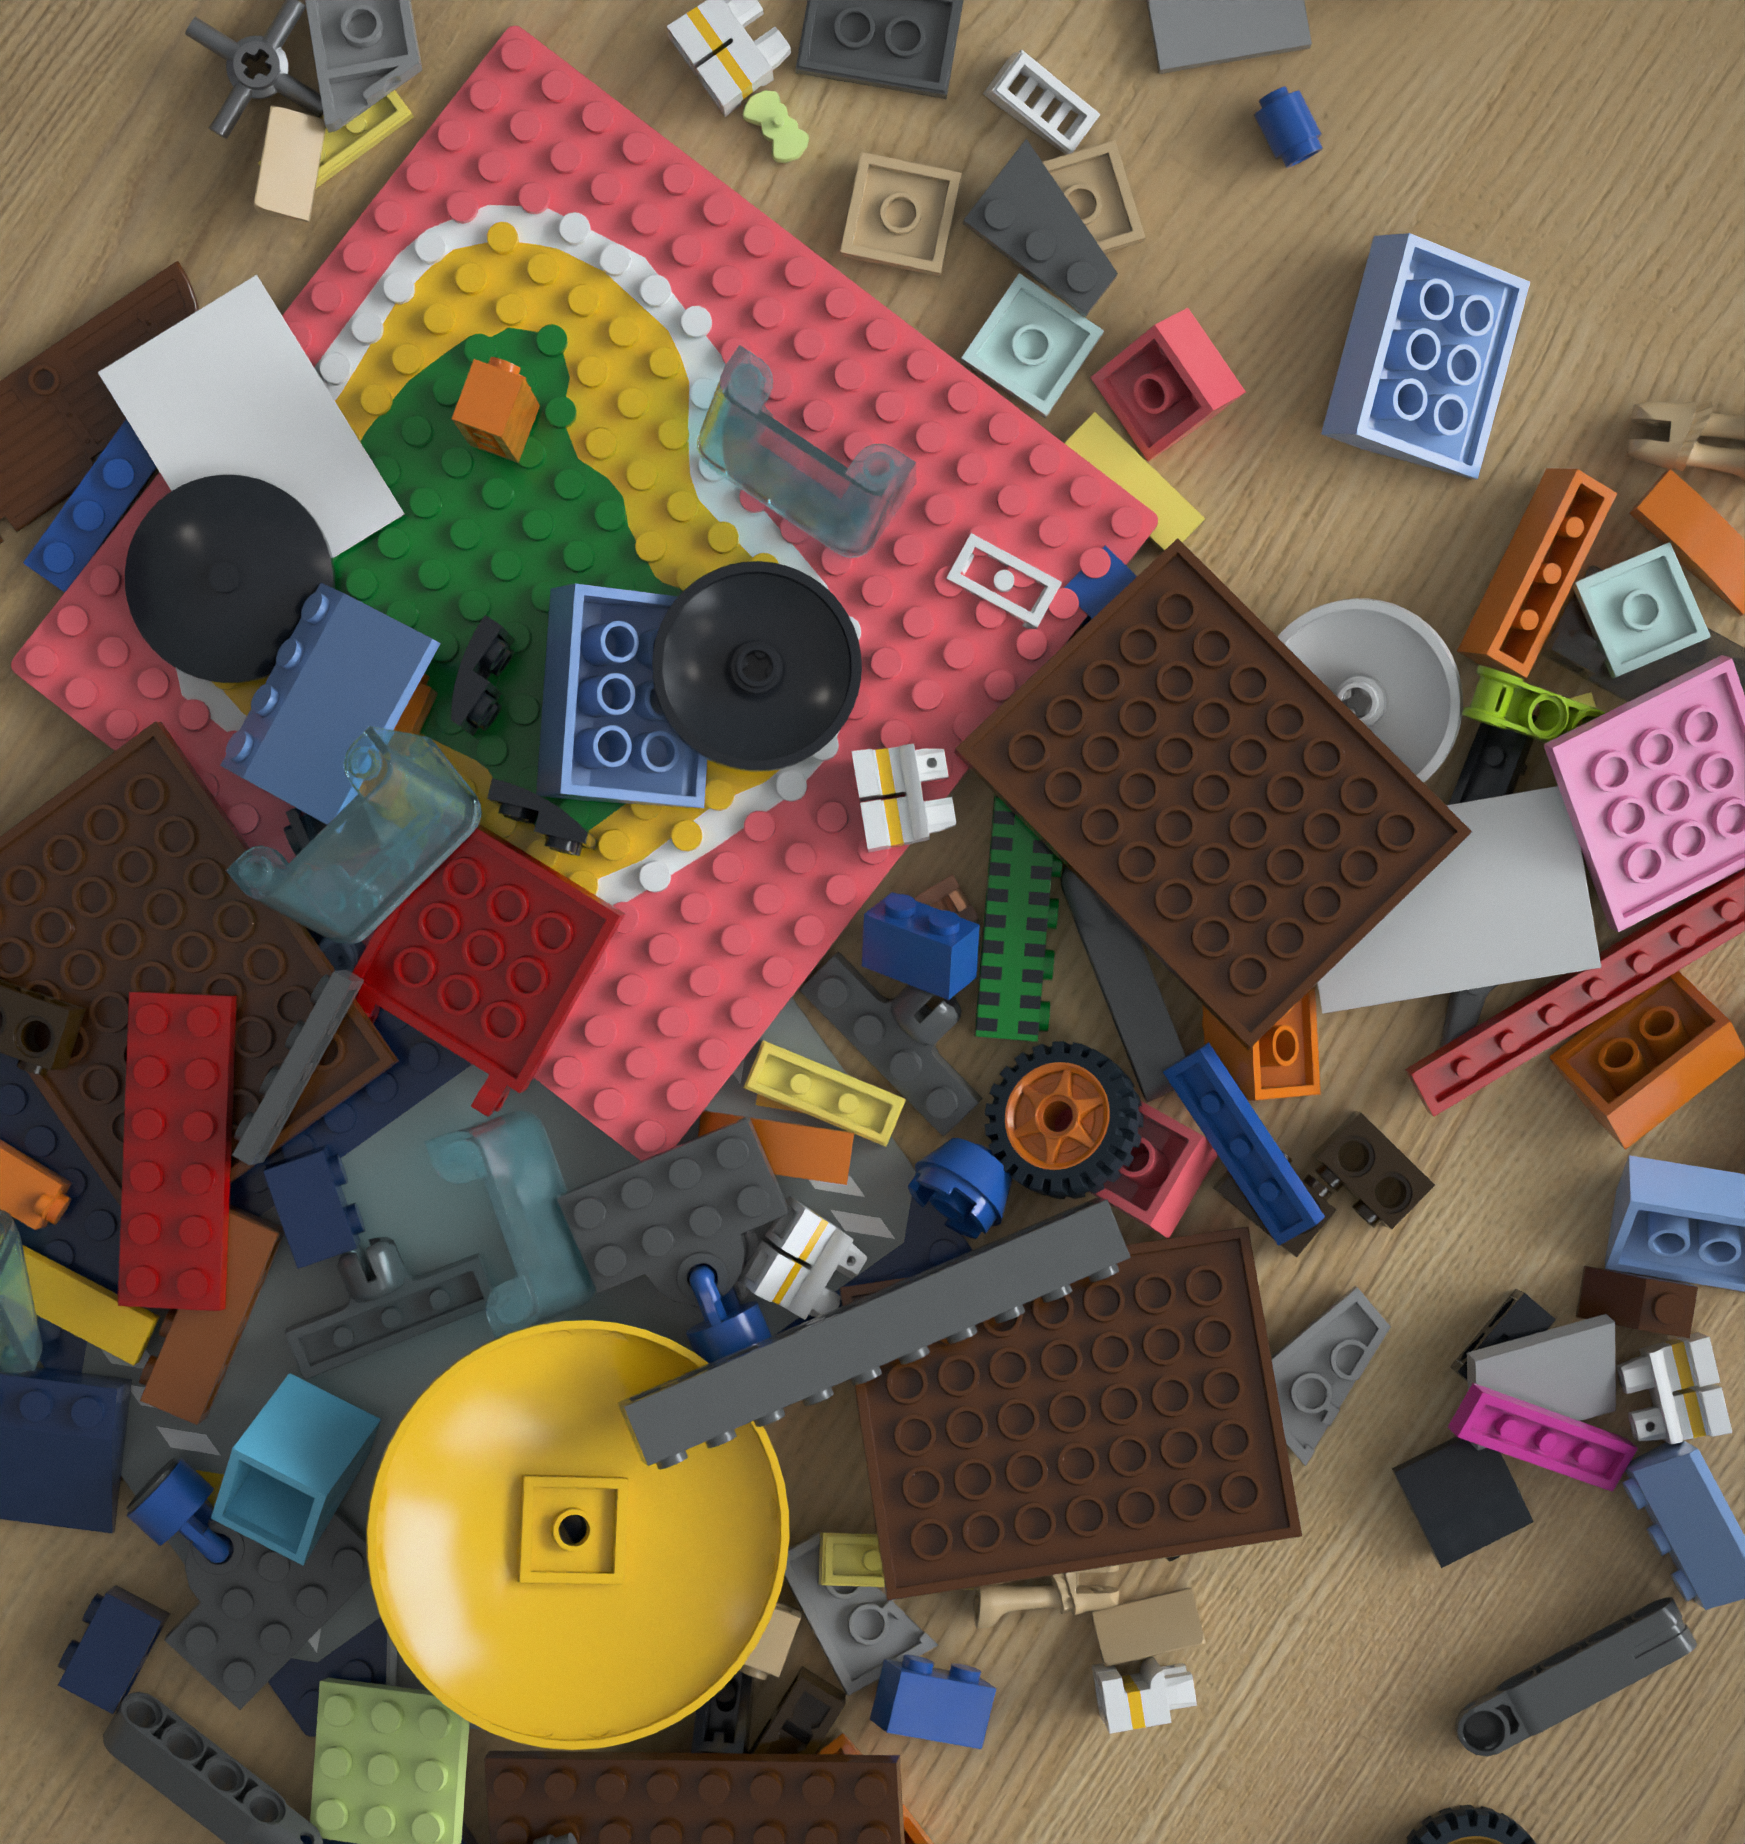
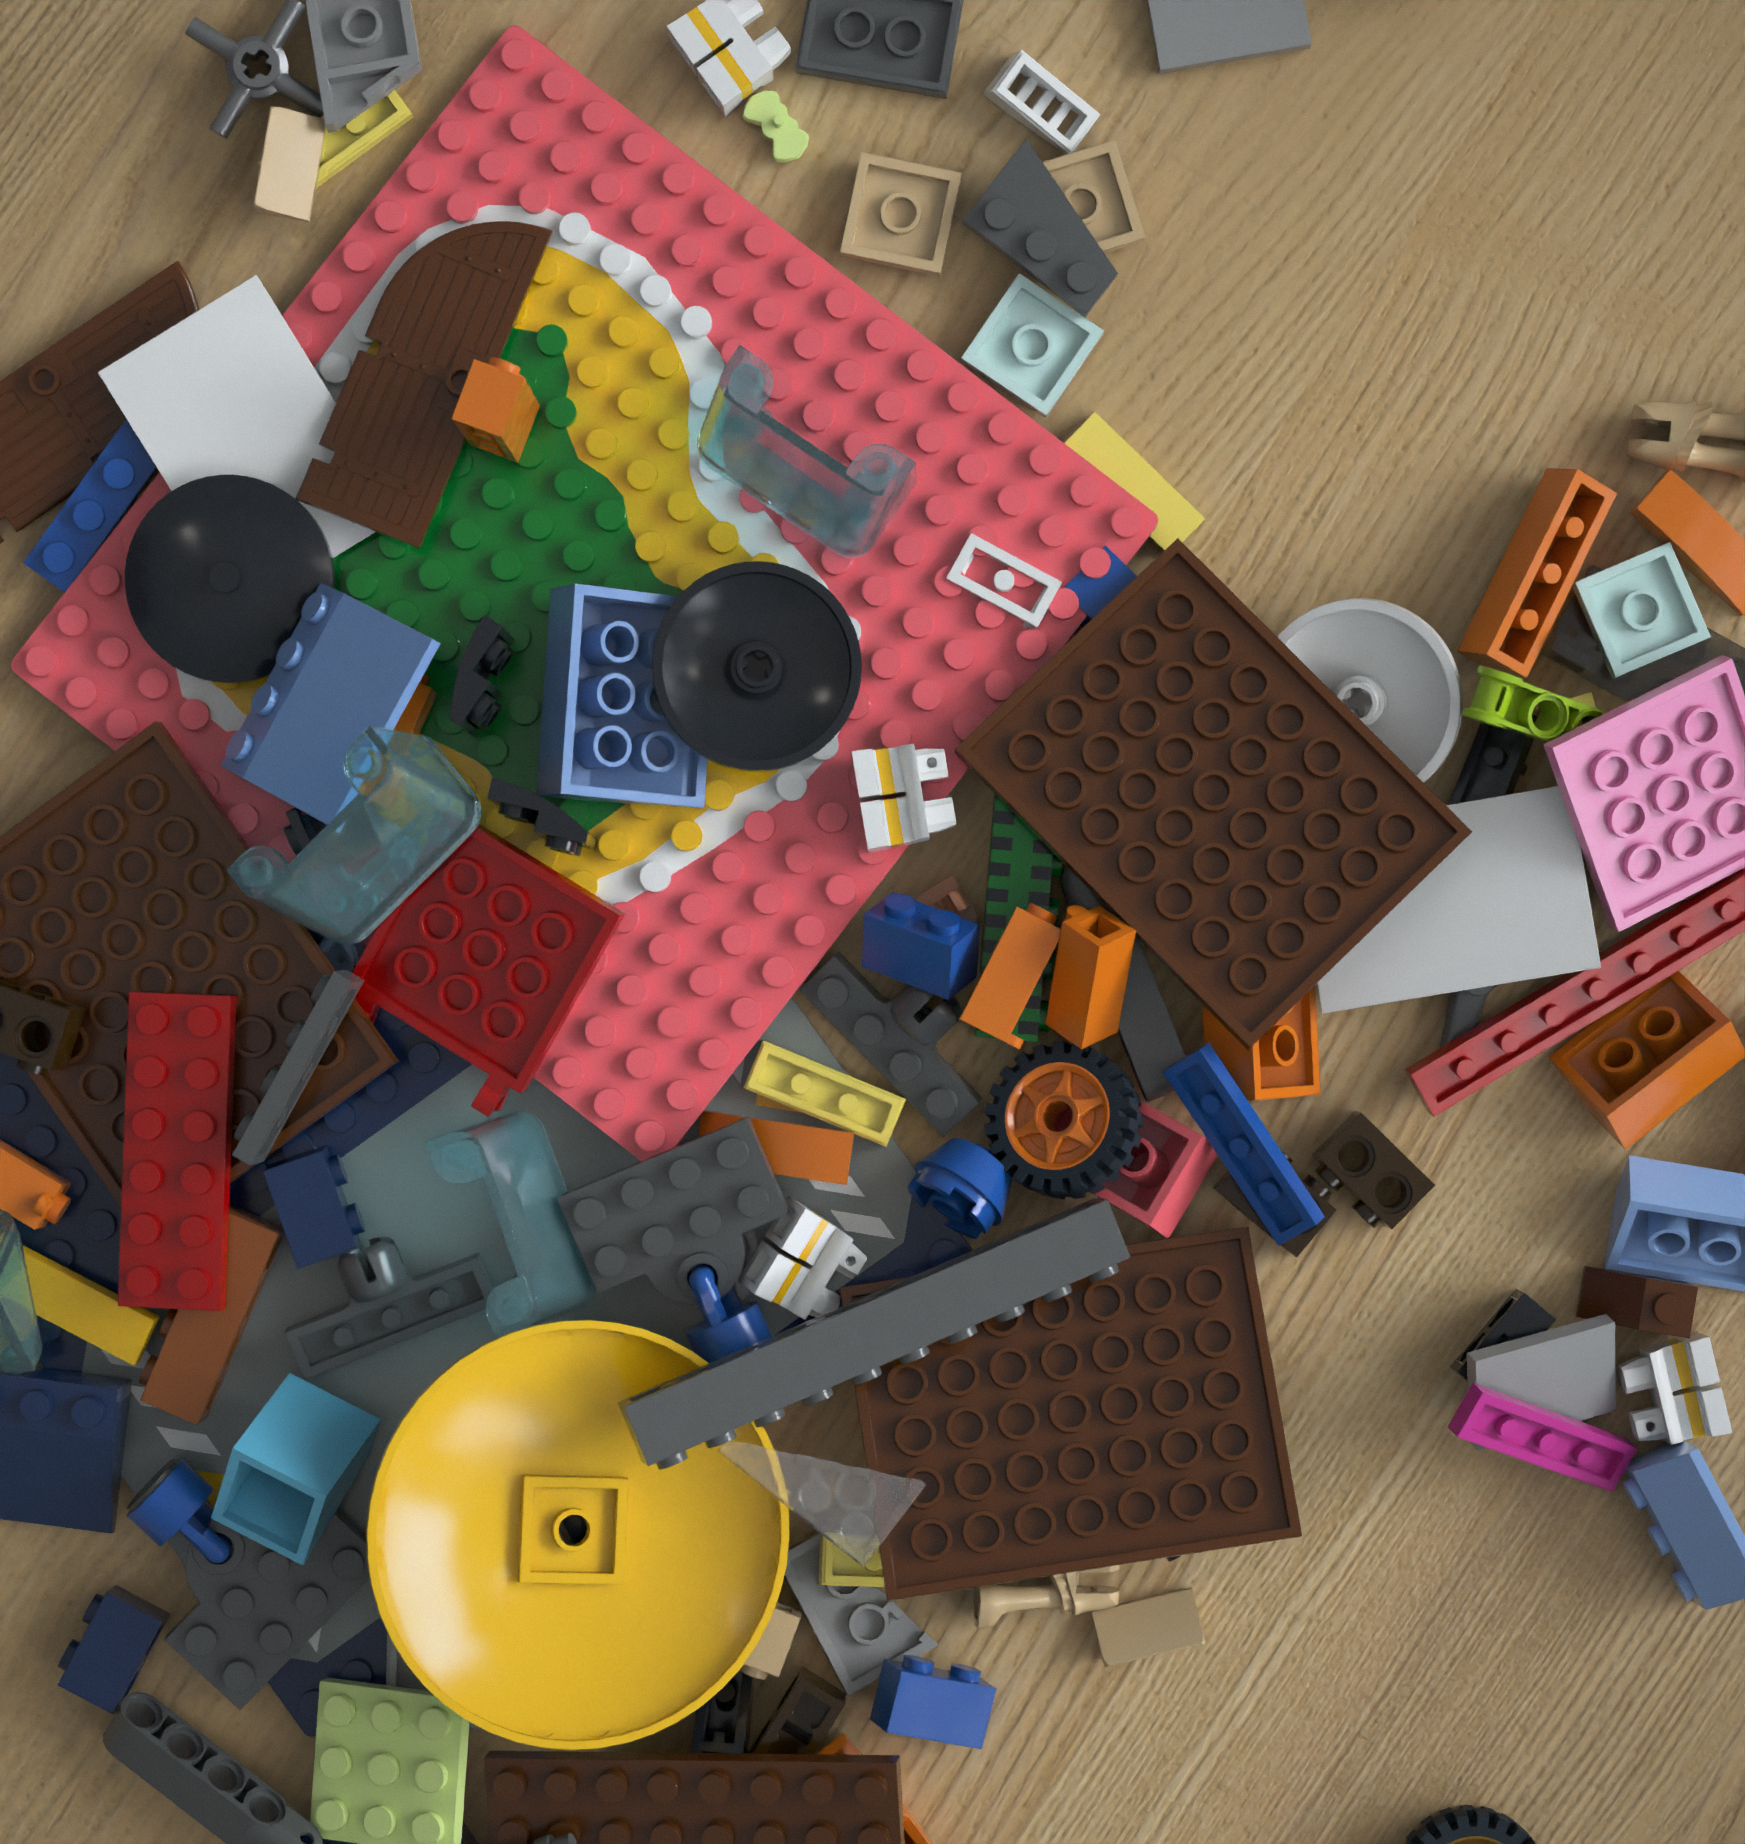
(397, 407): none -> reddish brown door
(840, 1501): none -> clear wing
(1012, 973): none -> orange brick
(1090, 975): none -> orange brick
(1142, 1697): white hips -> none
(1167, 383): coral slope -> none
(1288, 126): blue brick -> none
(1322, 1366): light grey wing -> none
(1425, 355): light blue slope -> none
(1461, 1498): black slope -> none
(1575, 1678): dark grey piece -> none

